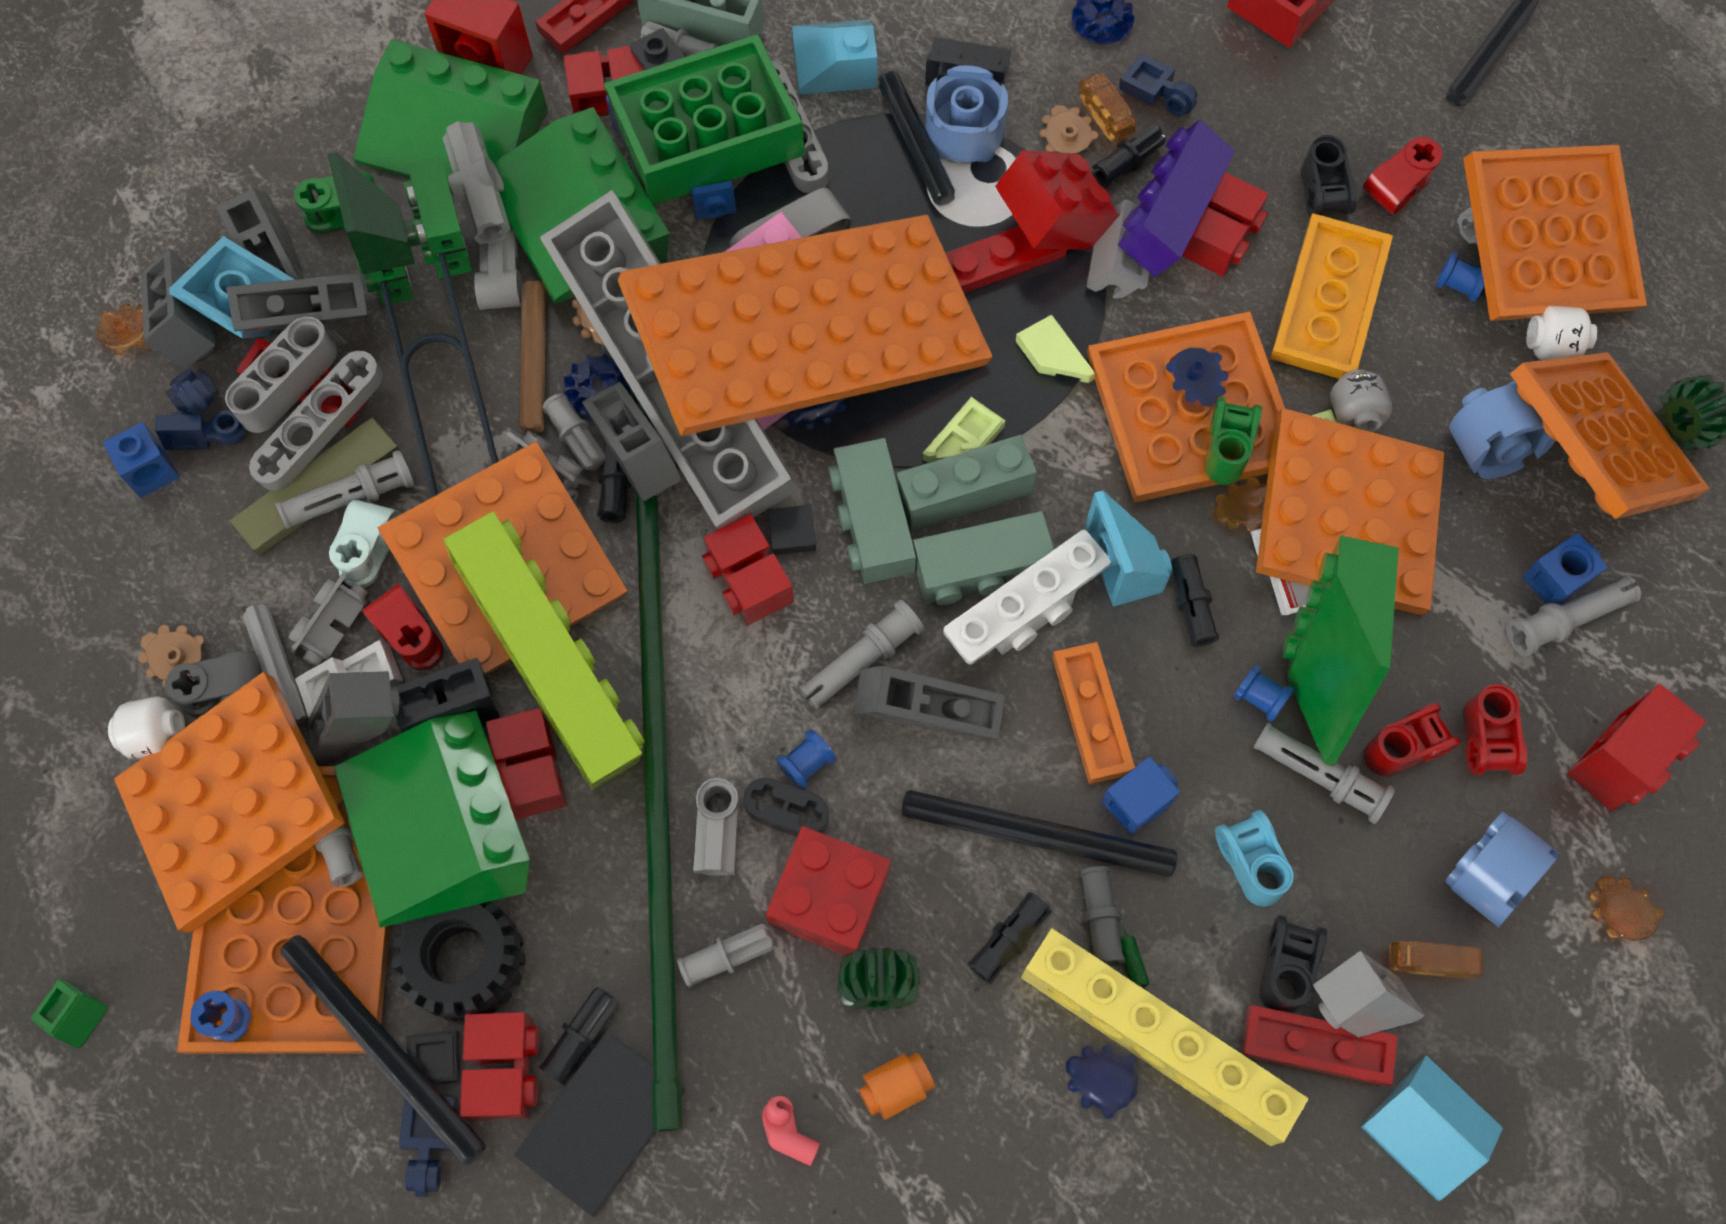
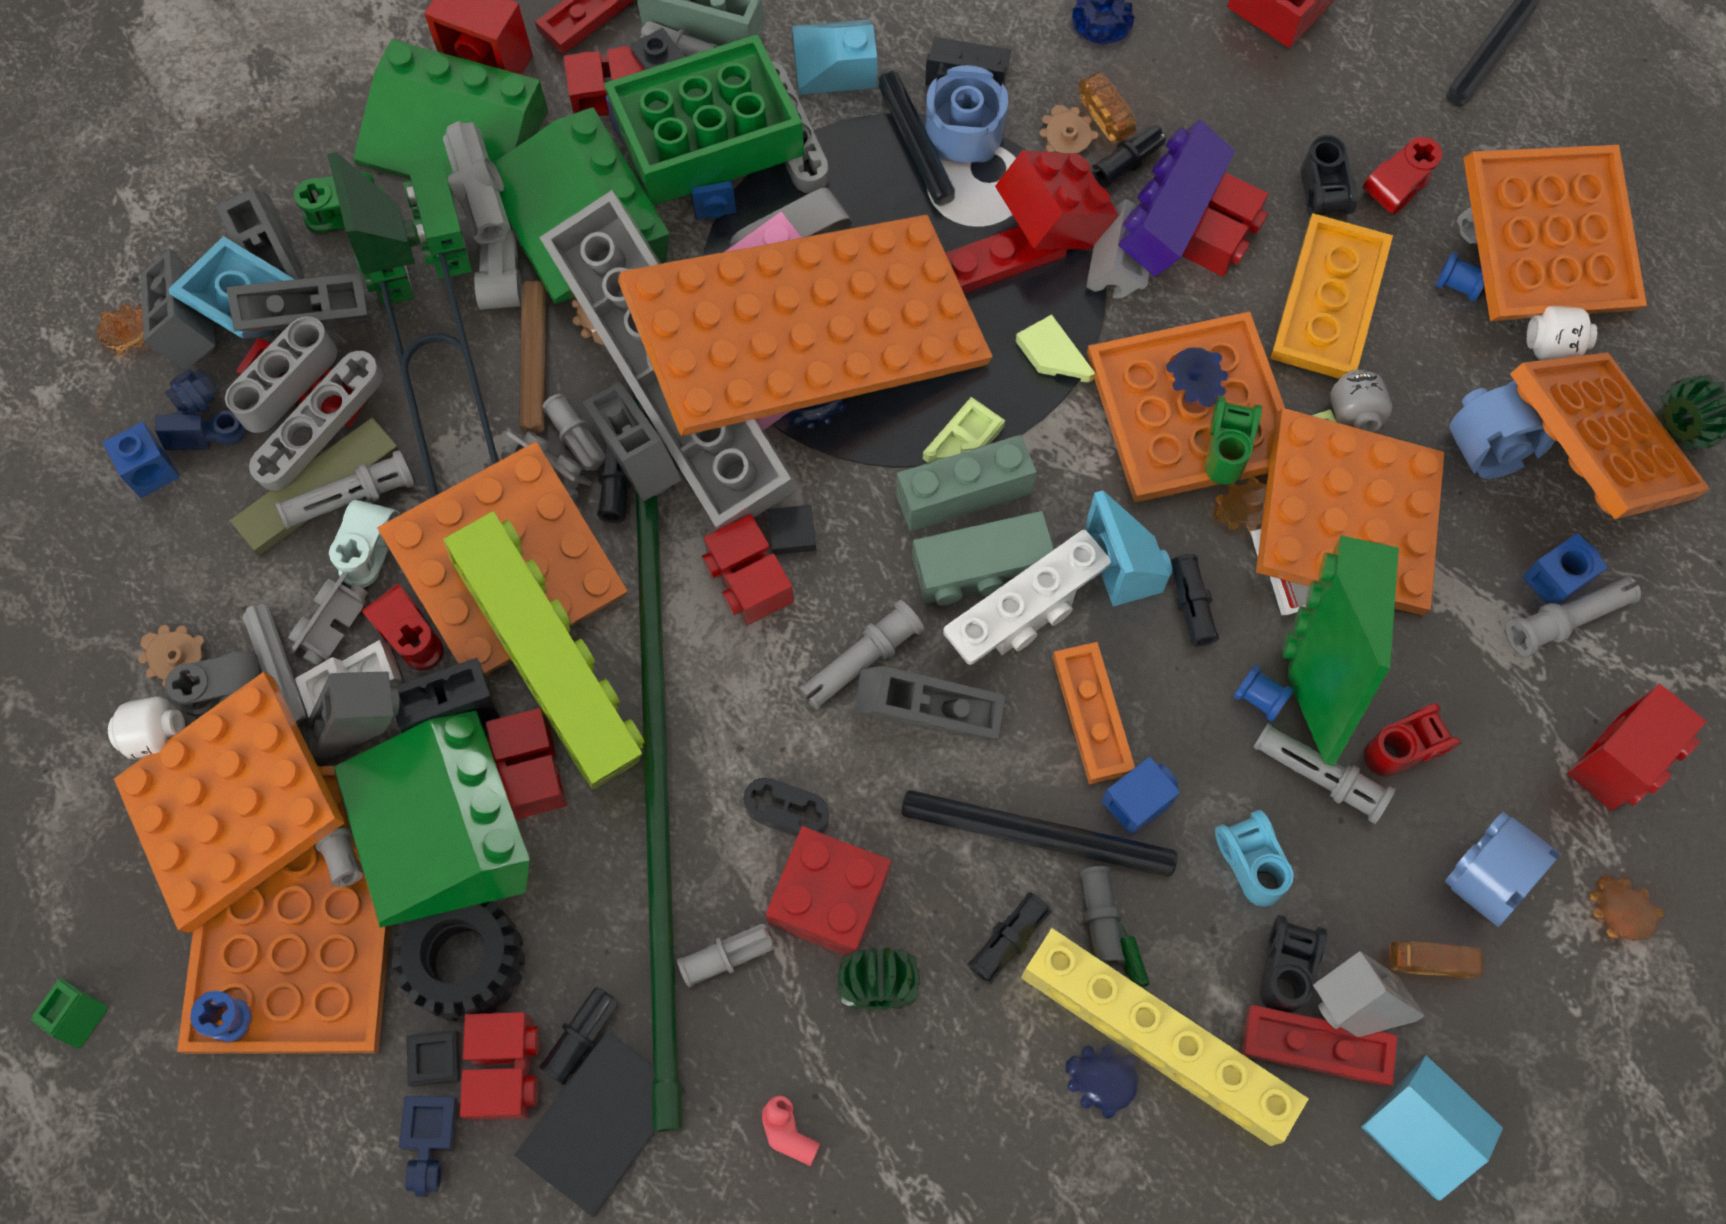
(383, 1050): black axle -> none
(578, 381): clear blue gear -> none
(716, 831): light grey piece -> none
(806, 759): blue bush -> none
(872, 511): sand green brick -> none
(896, 1085): orange brick -> none
(1151, 79): dark blue plate -> none
(1494, 741): red piece -> none

